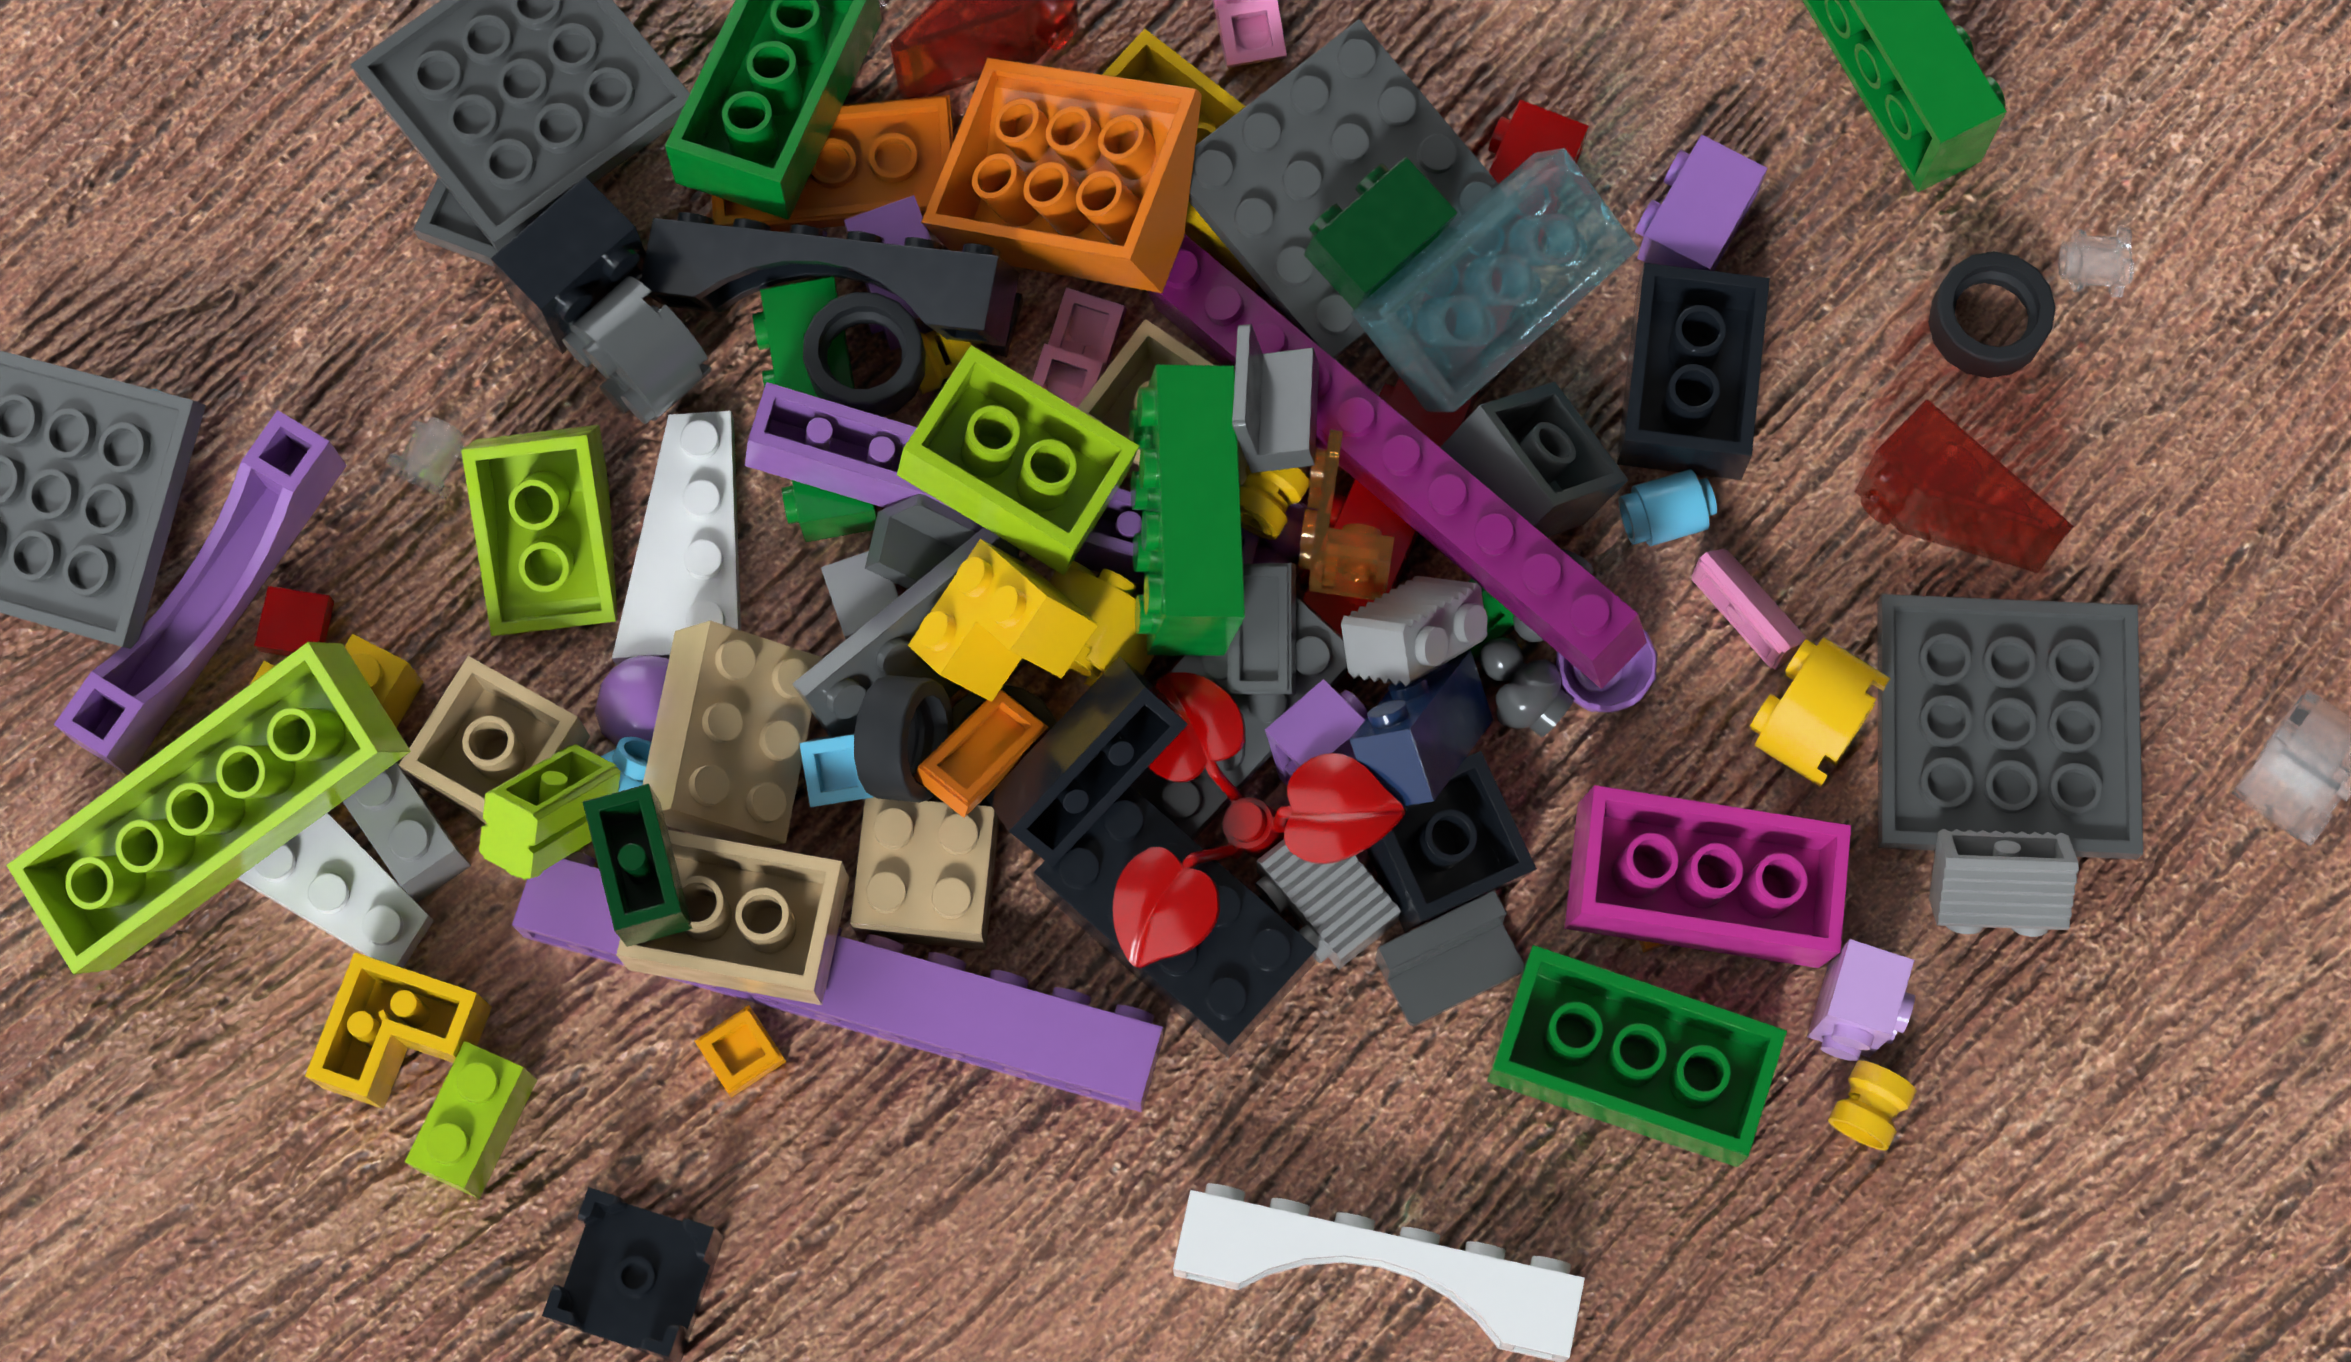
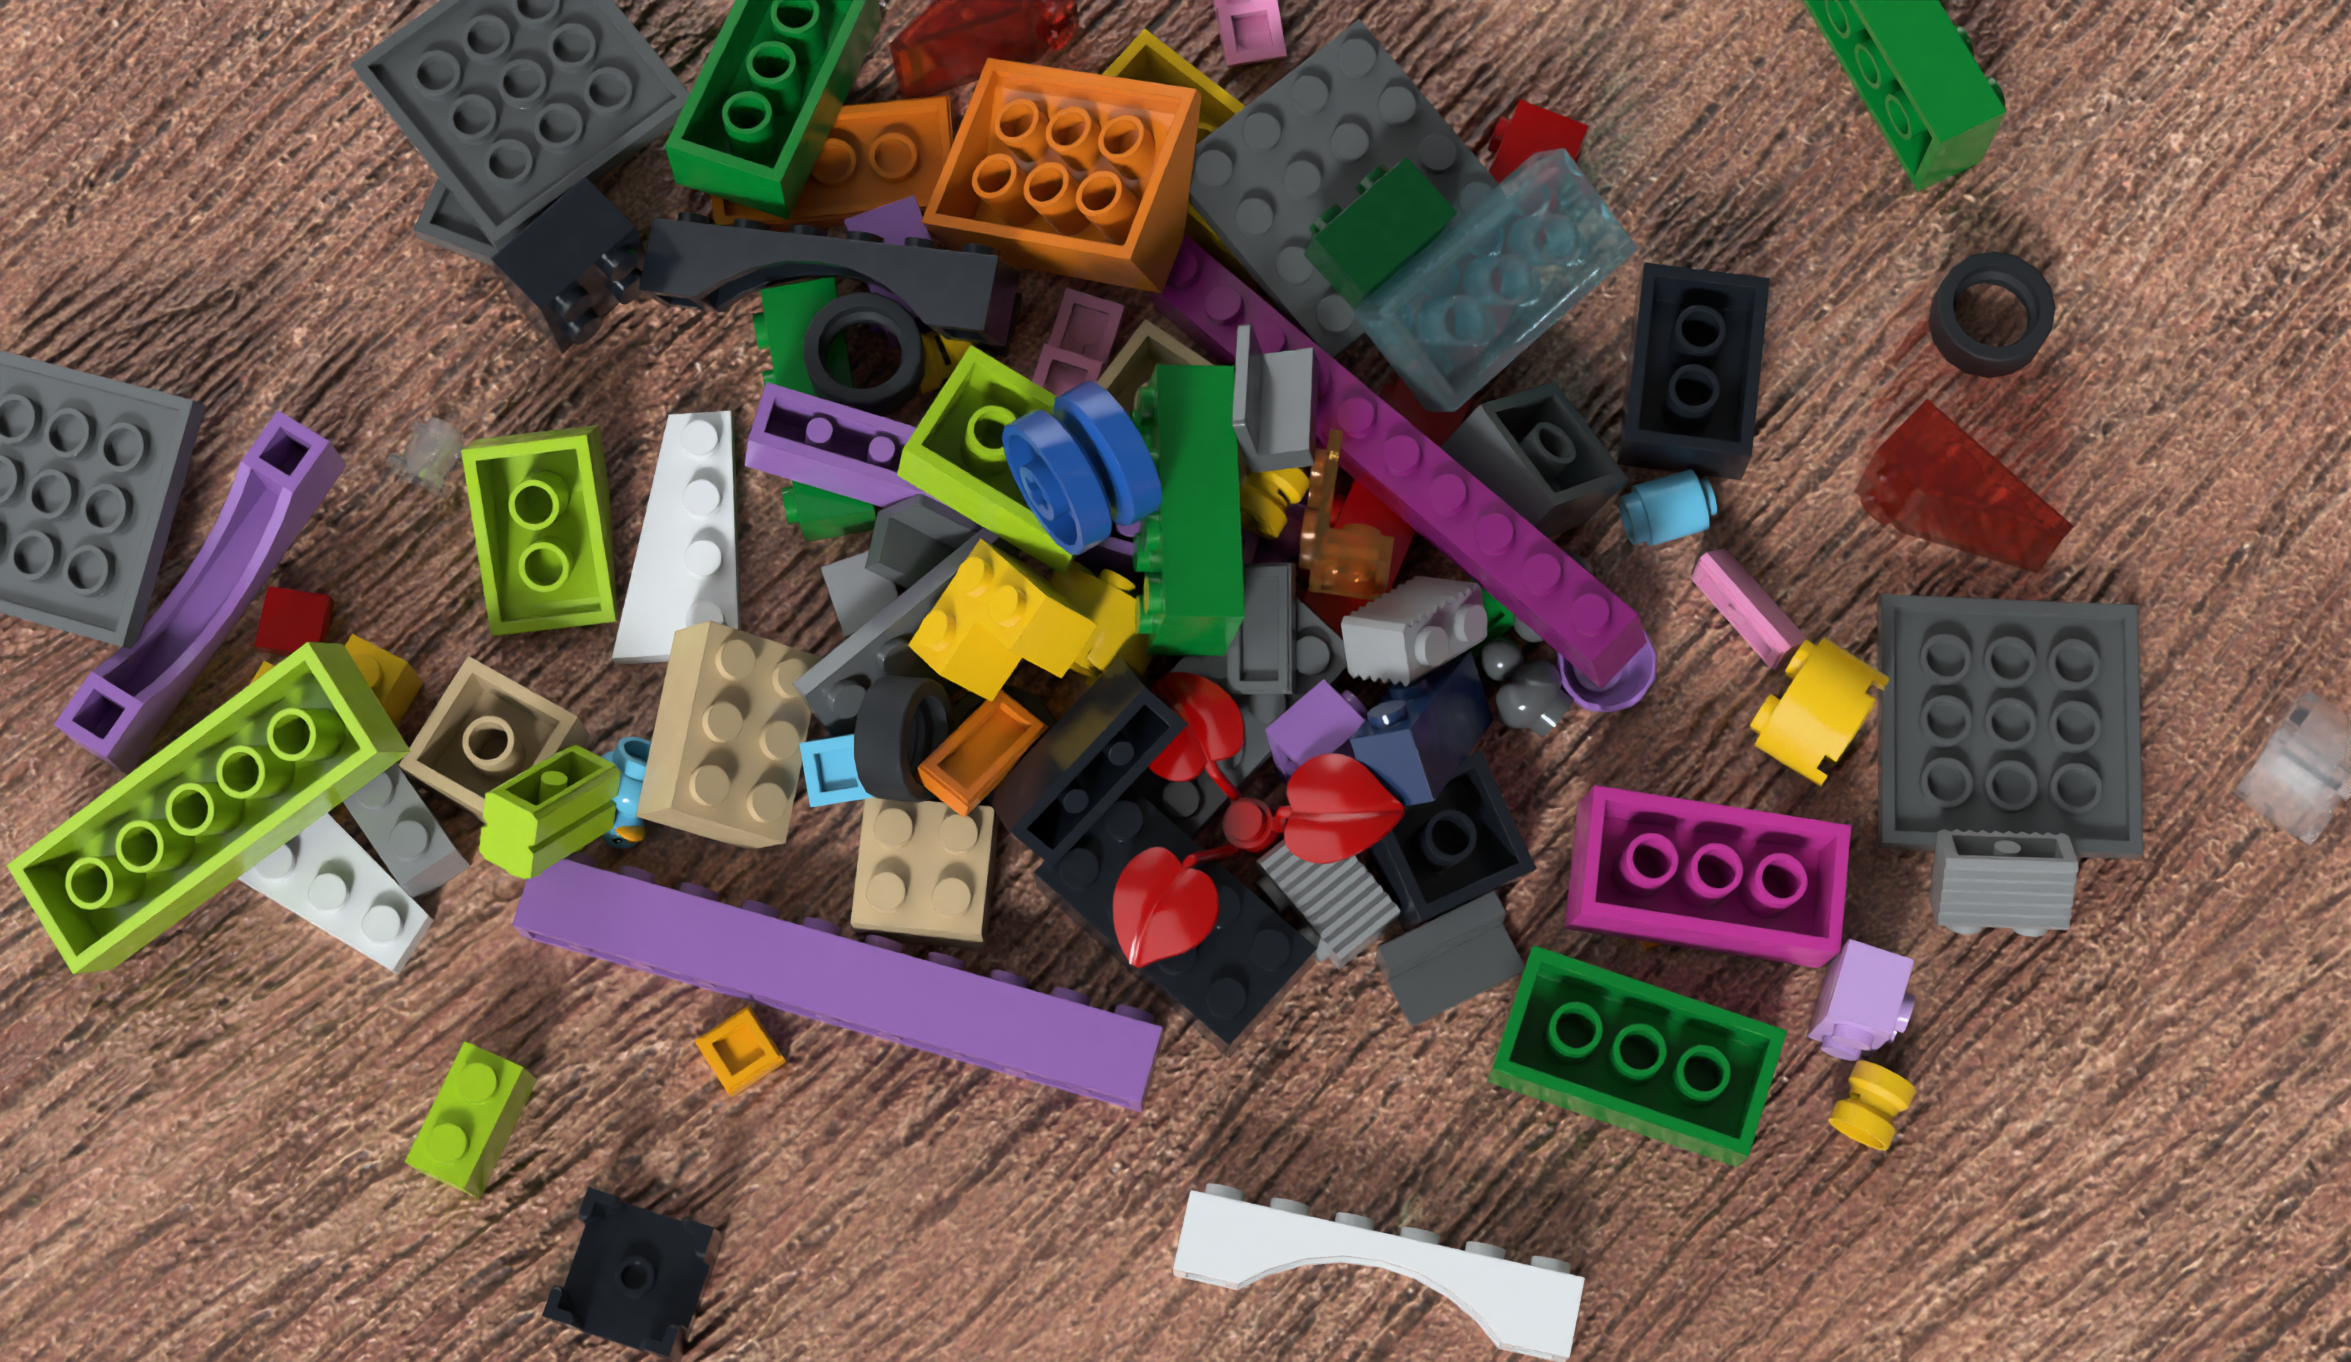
(382, 1015): yellow brick -> none
(631, 698): medium lavender hair -> none
(637, 865): dark green brick -> none
(638, 350): dark grey brick -> none
(757, 920): tan brick -> none
(1082, 467): none -> blue wheel
(1702, 209): medium lavender brick -> none
(2098, 261): clear brick -> none

